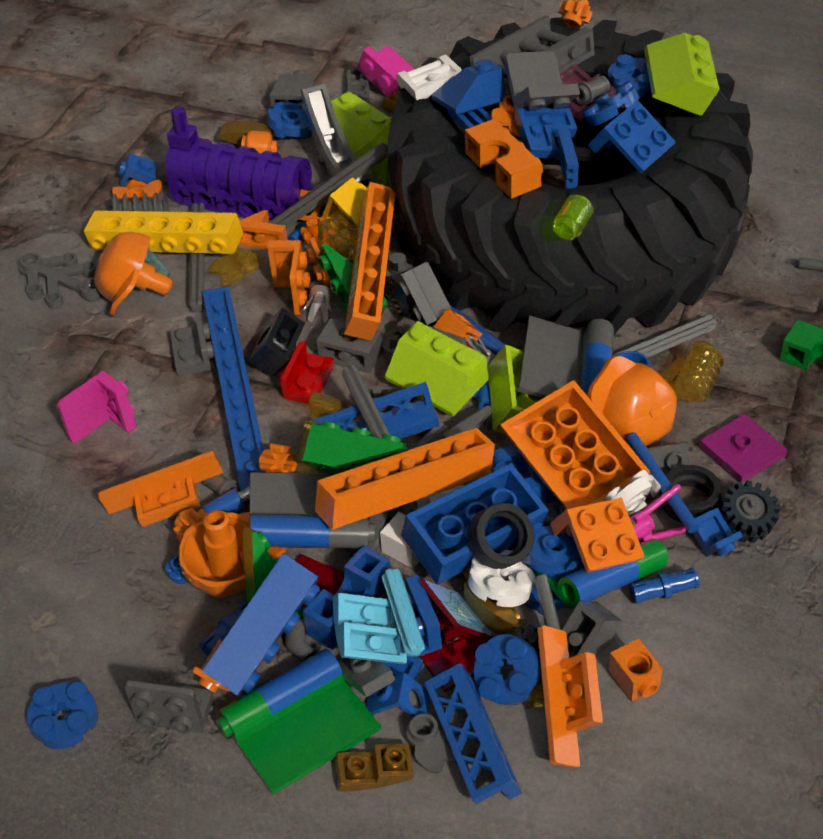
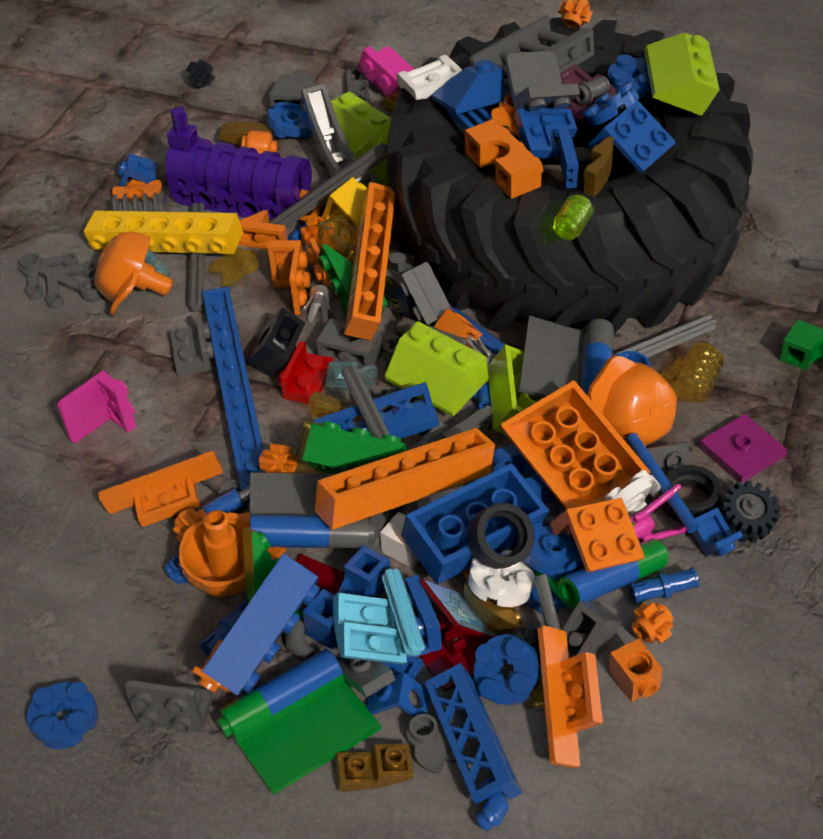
(200, 73): none -> black gear
(336, 381): none -> clear light blue plate
(493, 810): none -> blue arm
(599, 169): none -> pearl gold slope
(652, 622): none -> orange gear

